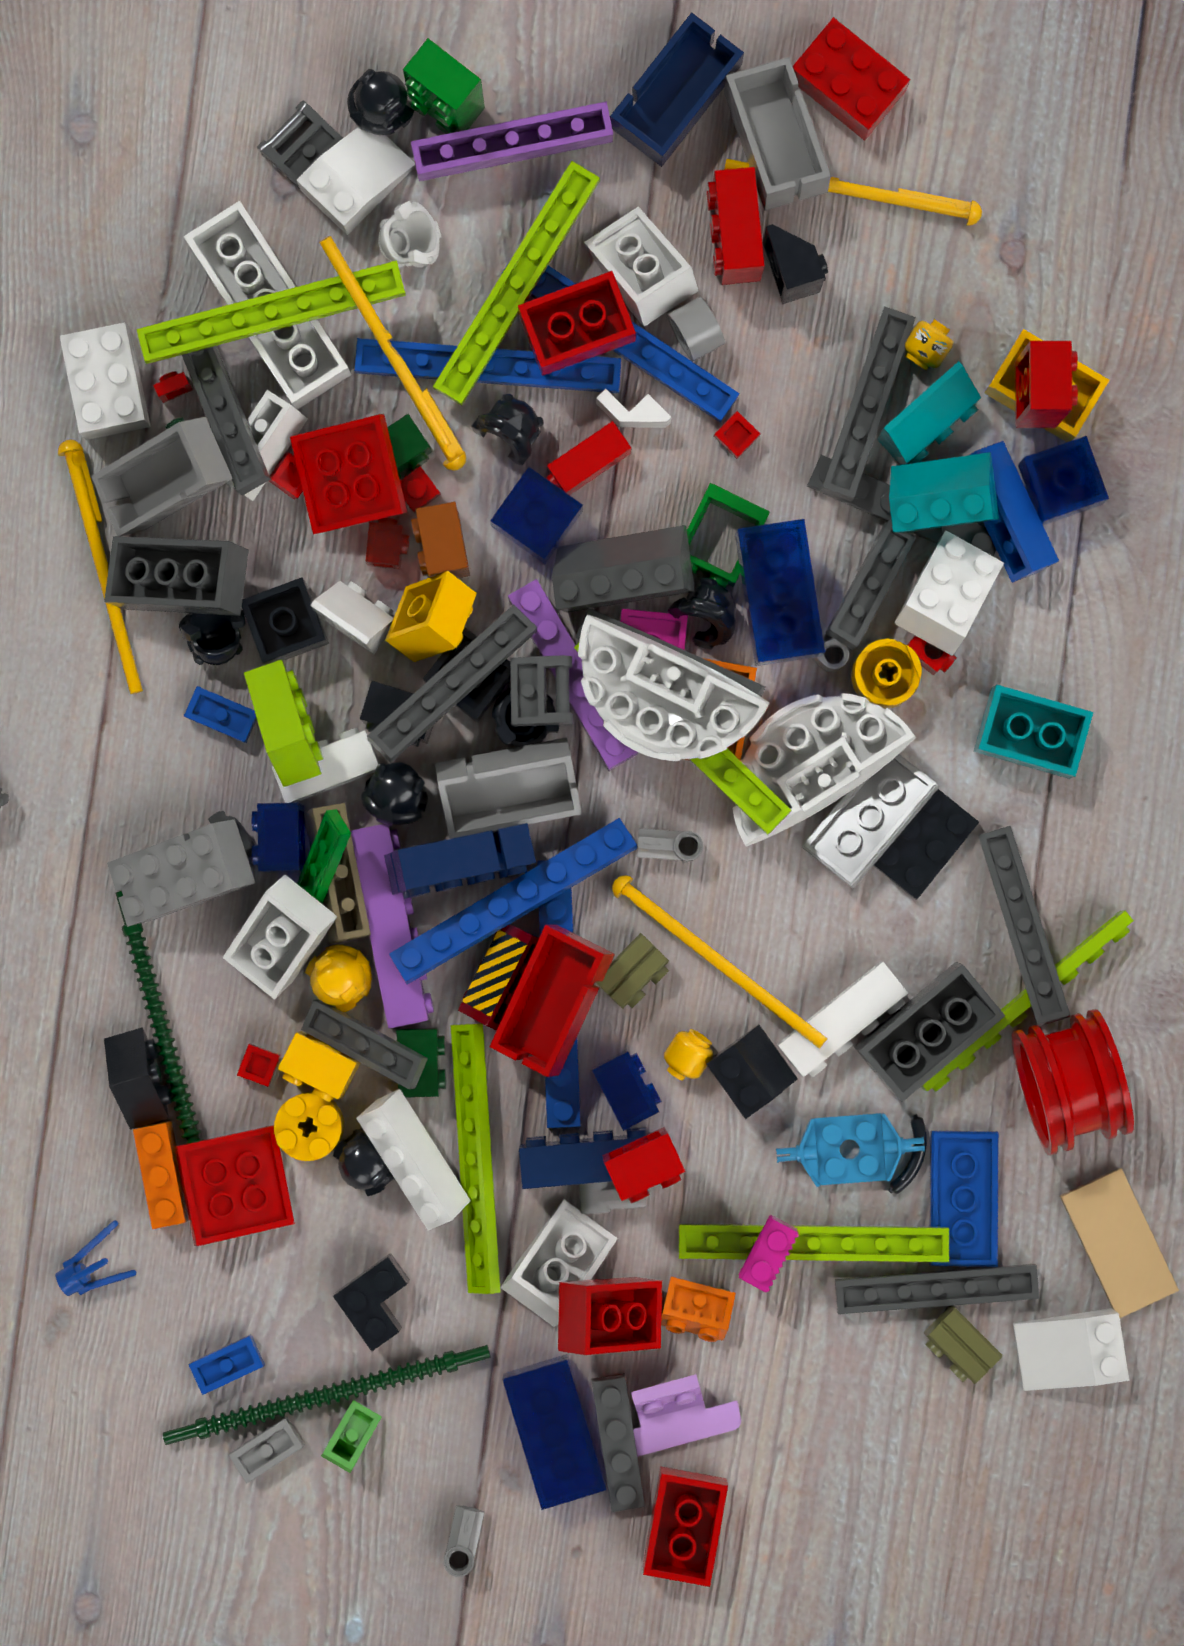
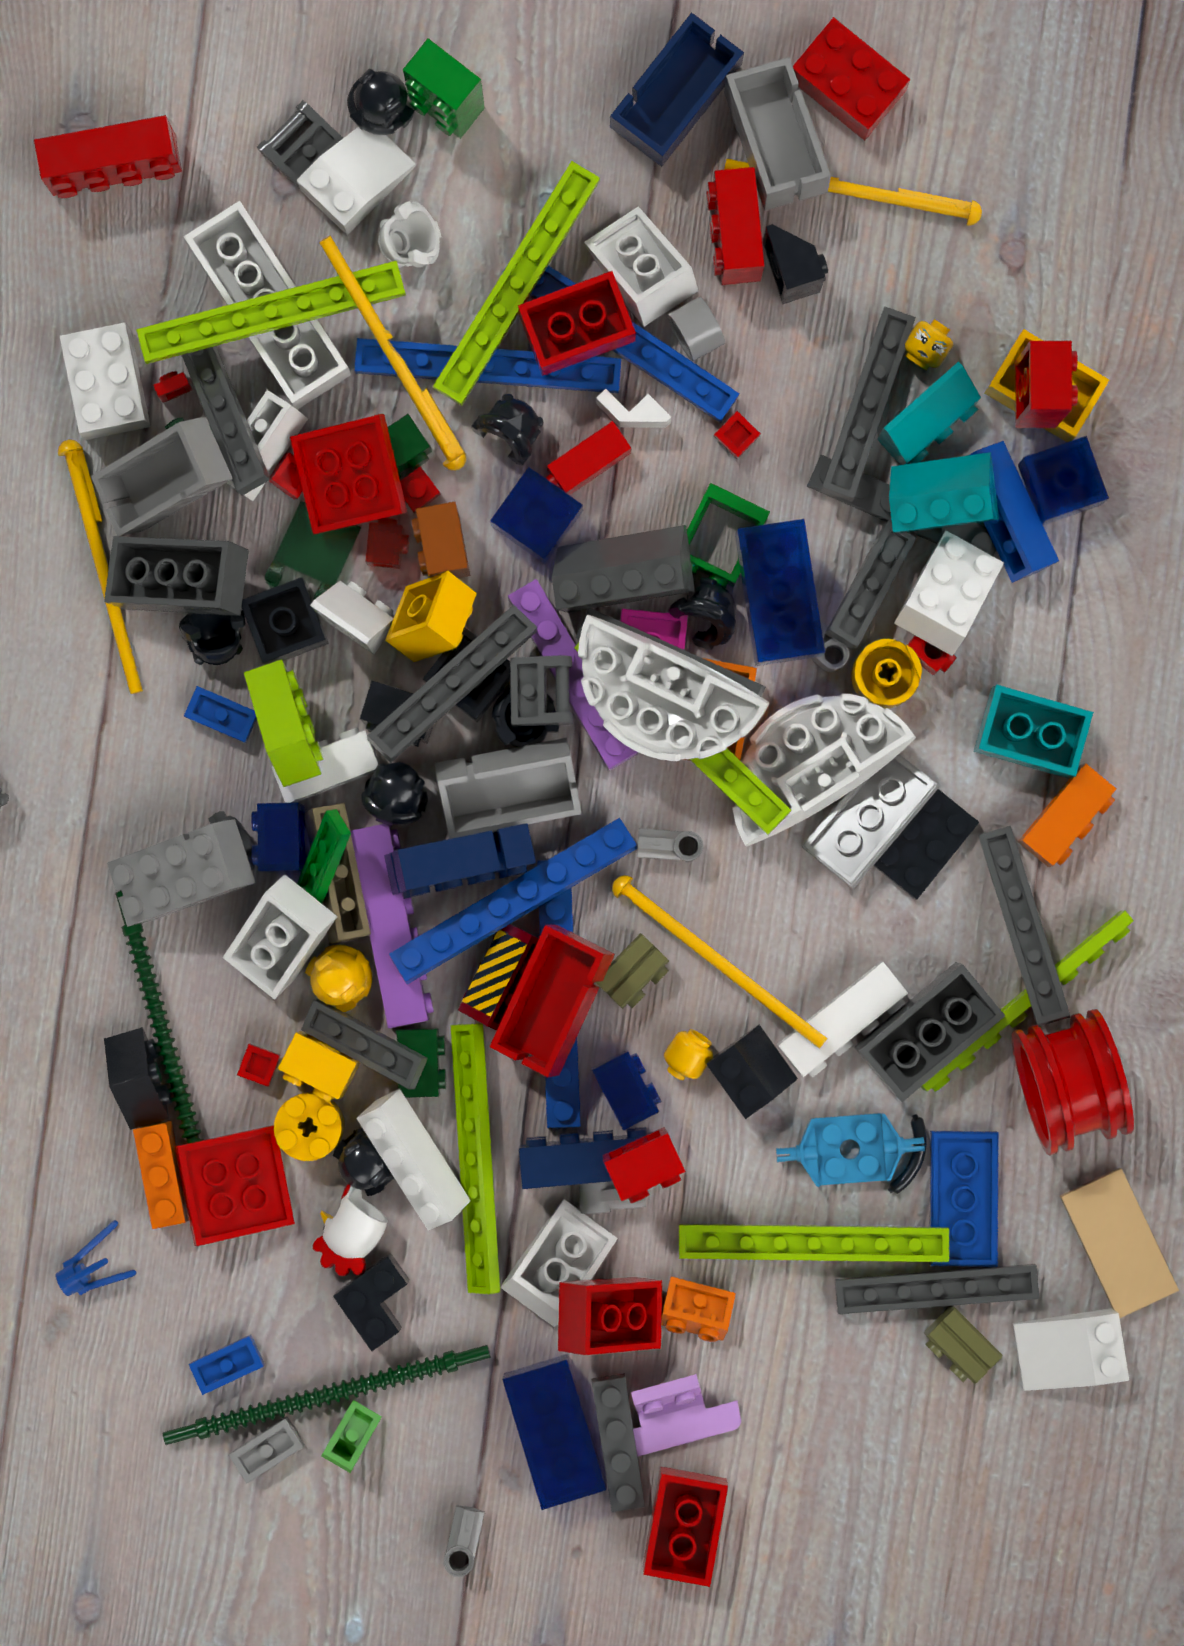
(108, 156): none -> red piece
(316, 555): none -> clear green flag
(350, 1233): none -> white piece
(512, 141): medium lavender brick -> none
(768, 1253): dark pink brick -> none
(1068, 816): none -> orange brick

